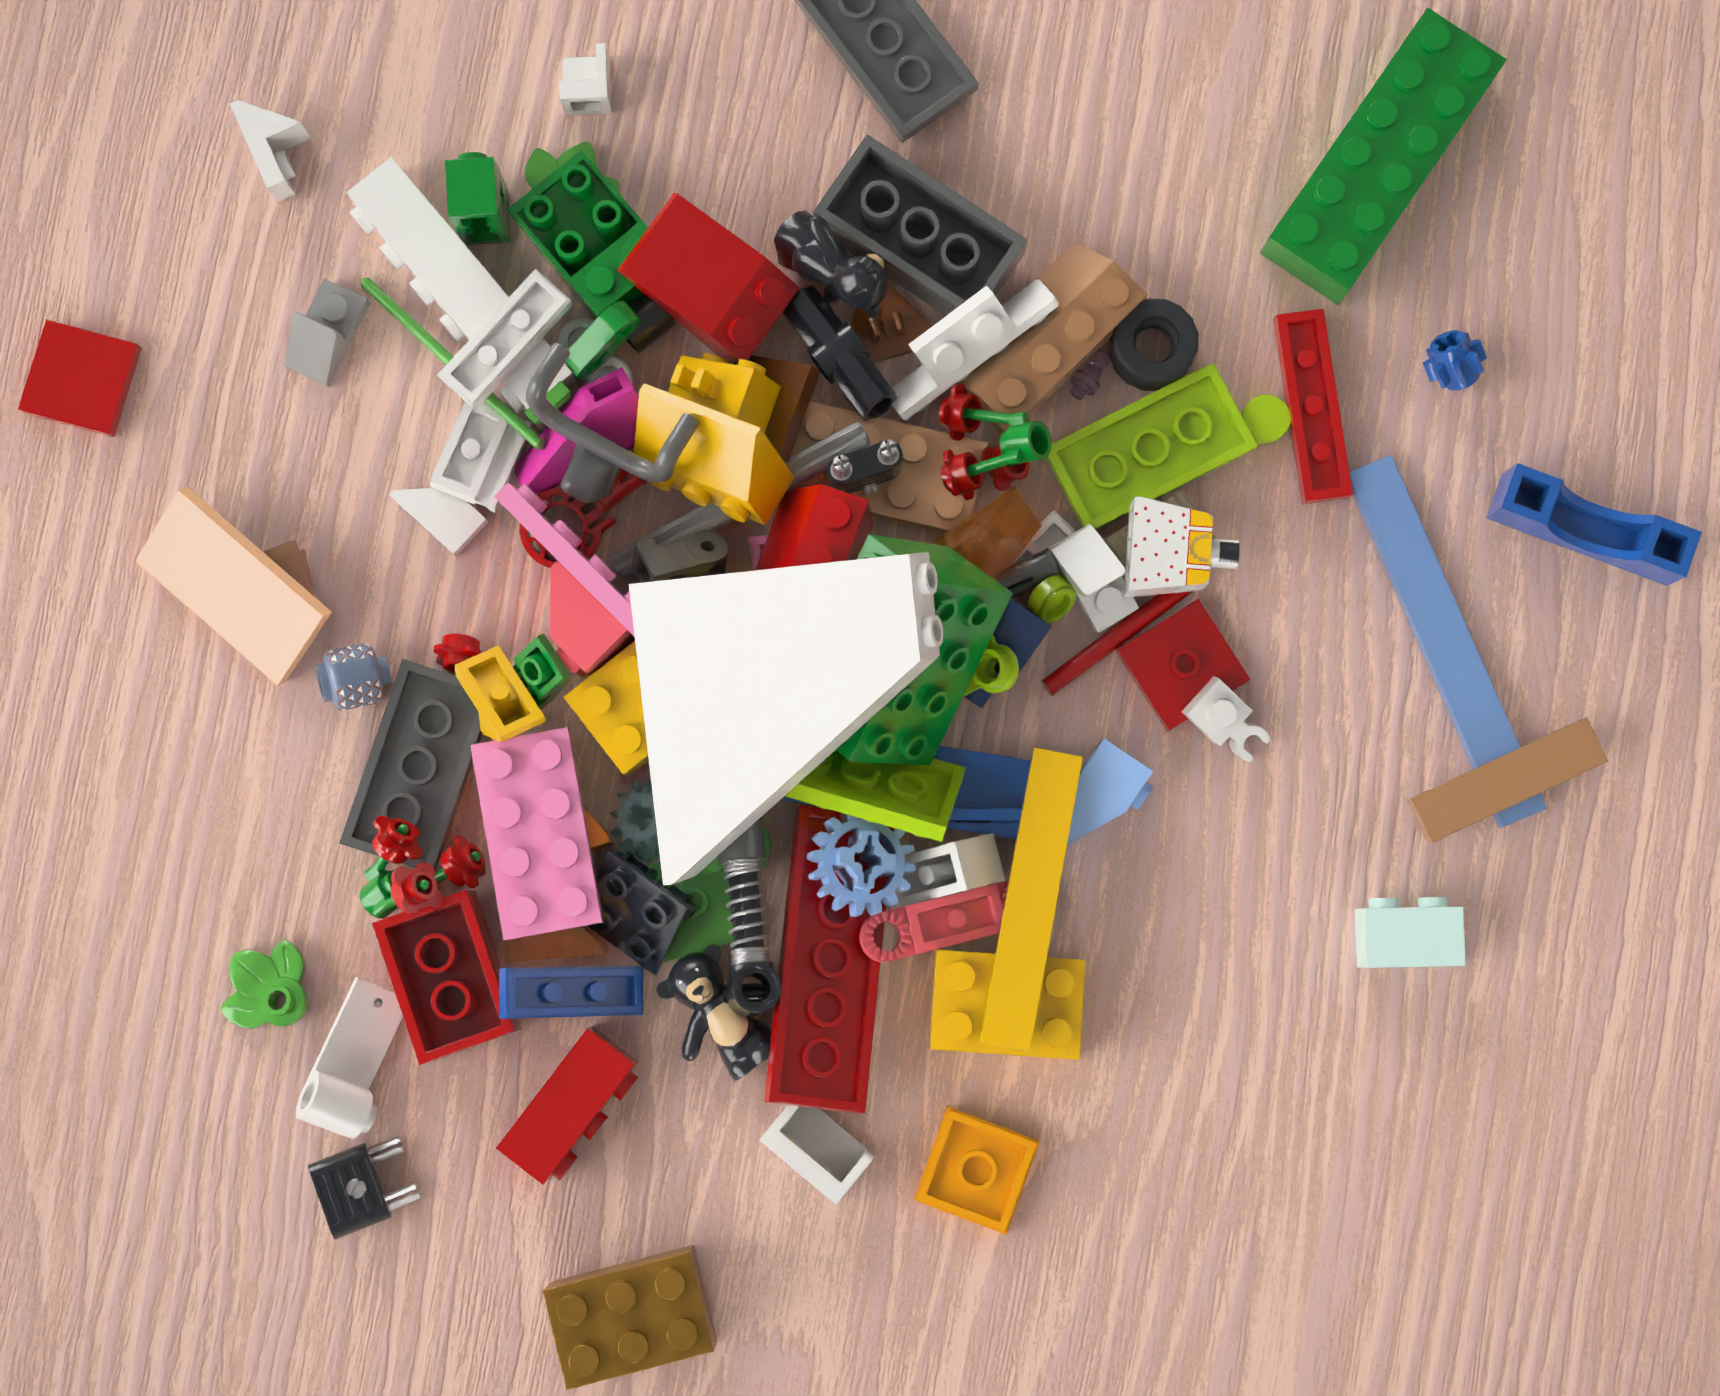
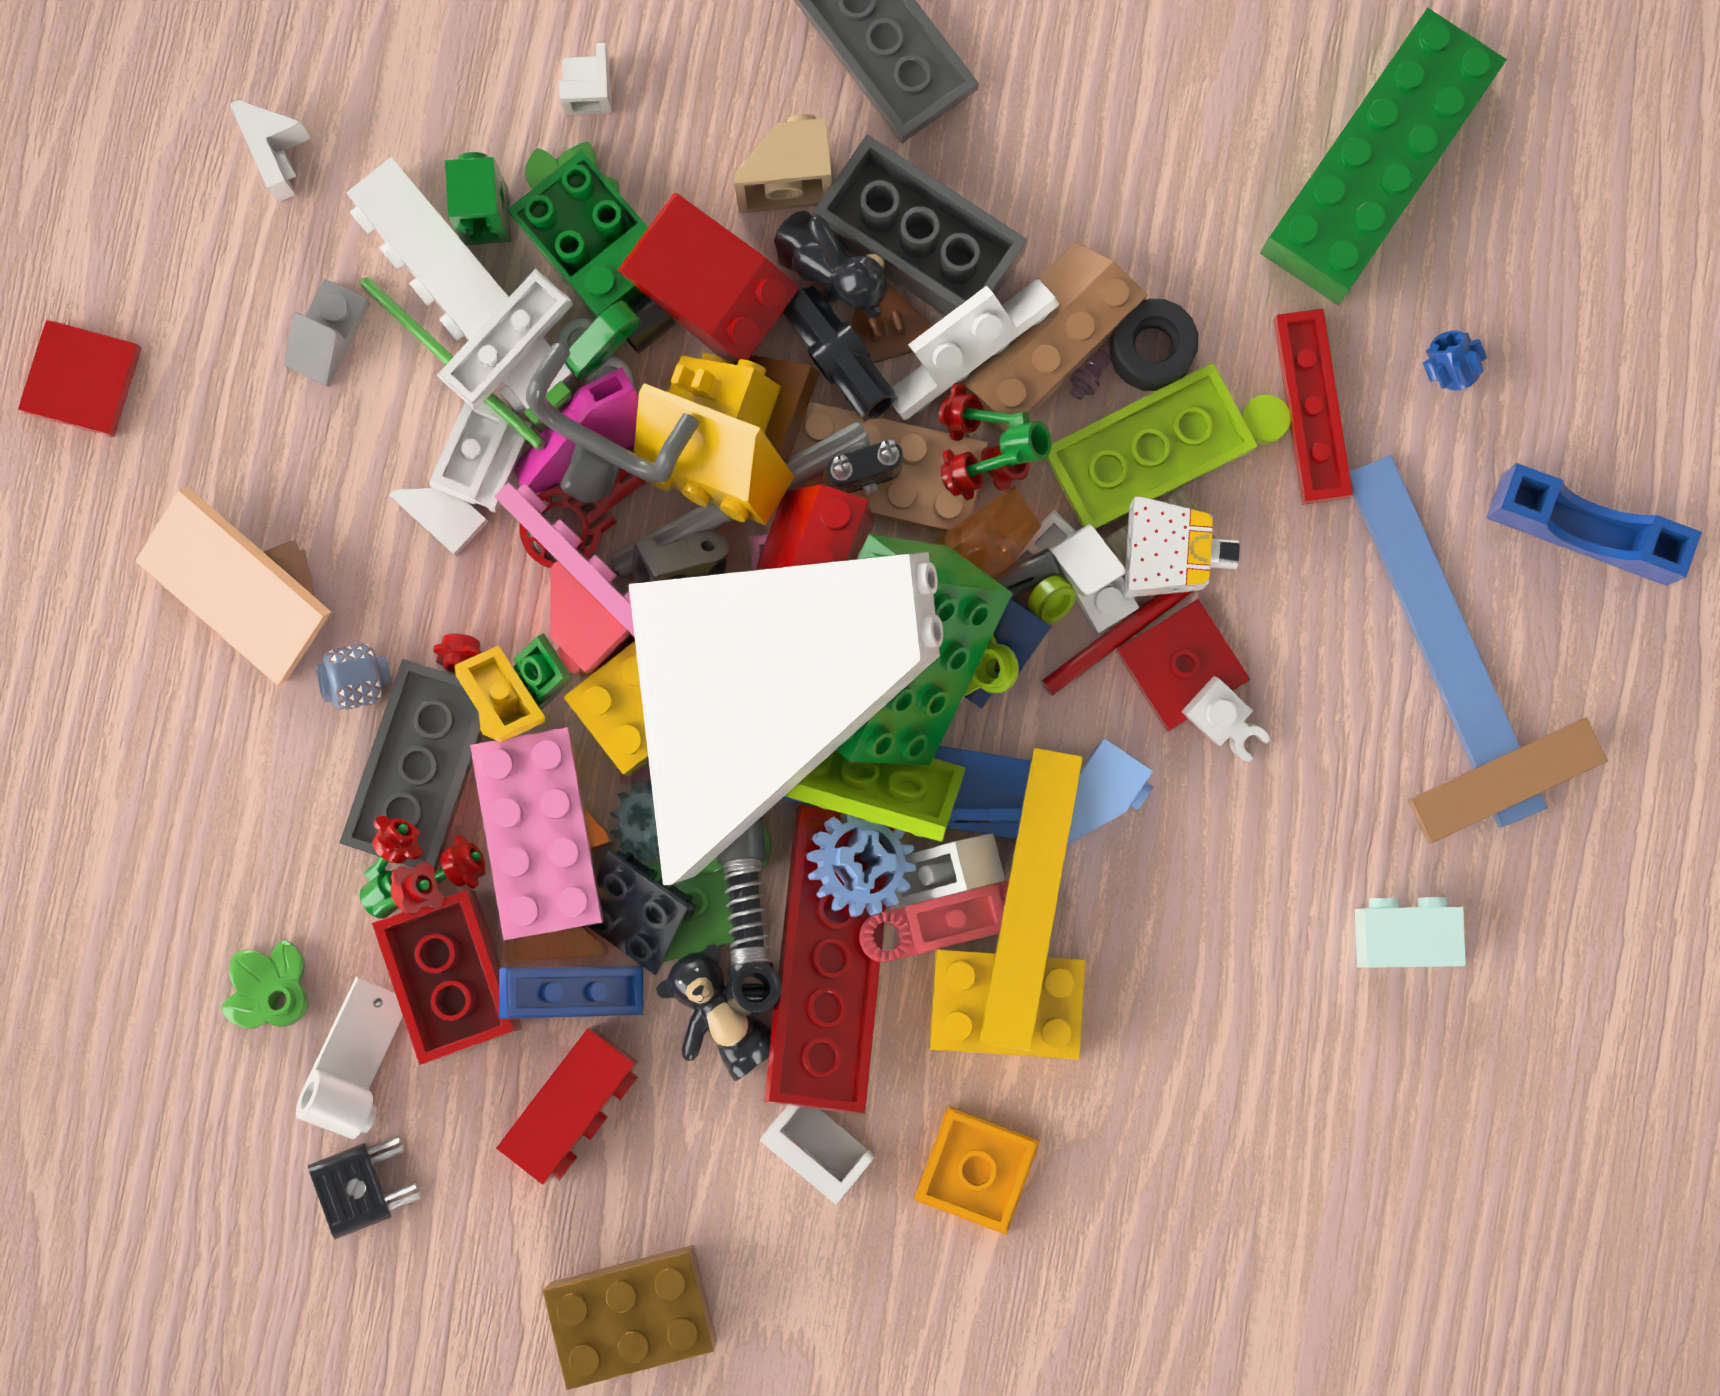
(786, 167): none -> tan slope

